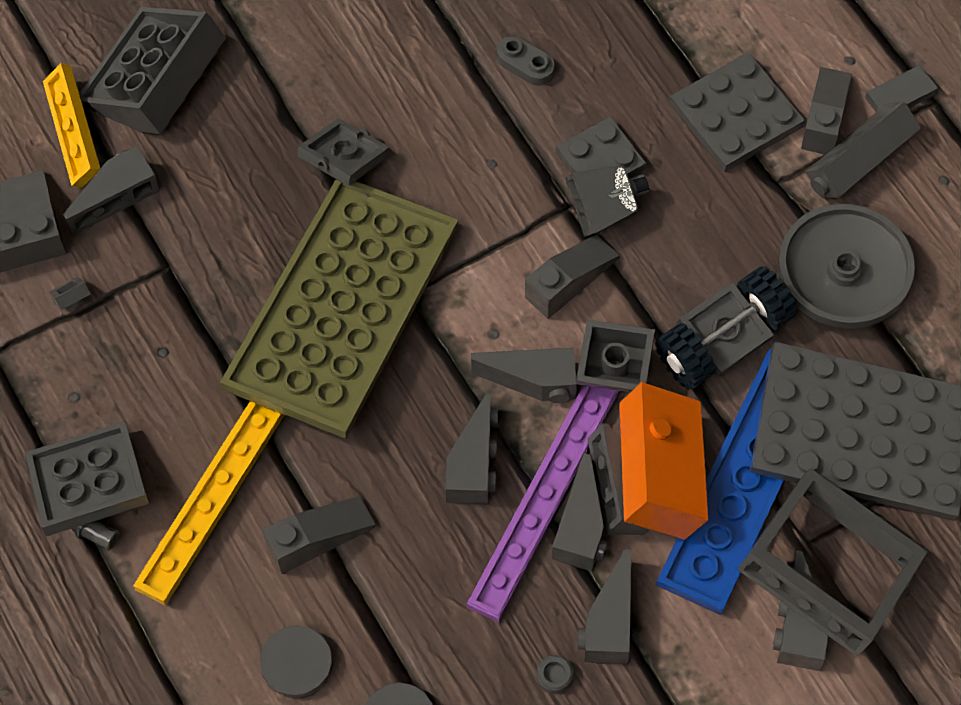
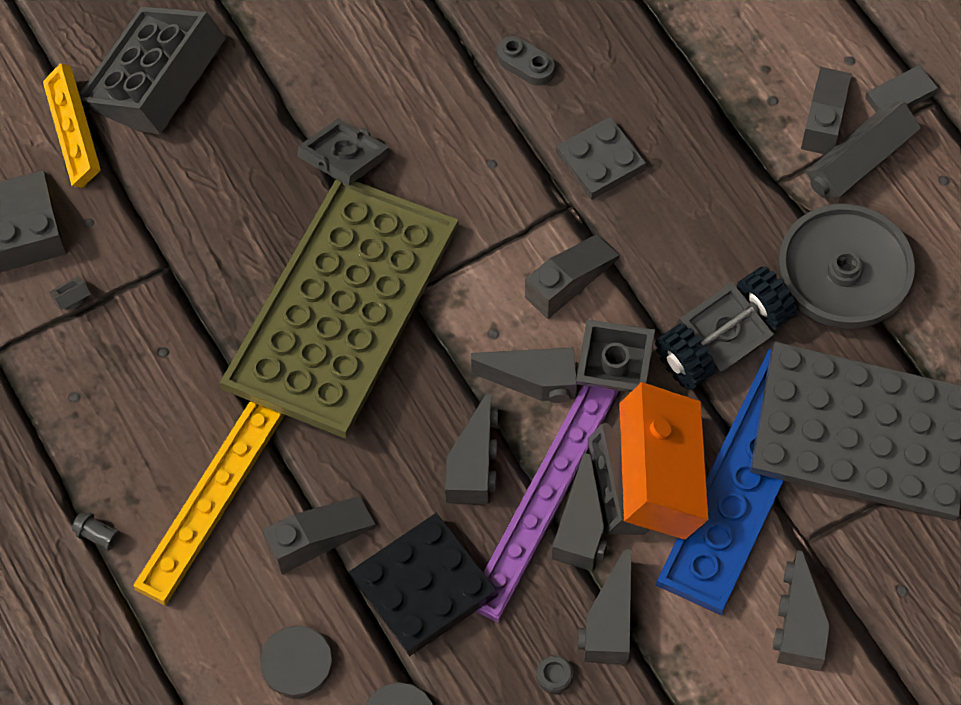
(85, 478): dark grey plate -> none
(115, 187): dark grey slope -> none
(423, 584): none -> black plate
(604, 196): dark grey torso -> none
(736, 111): dark grey plate -> none
(805, 596): dark grey window -> none

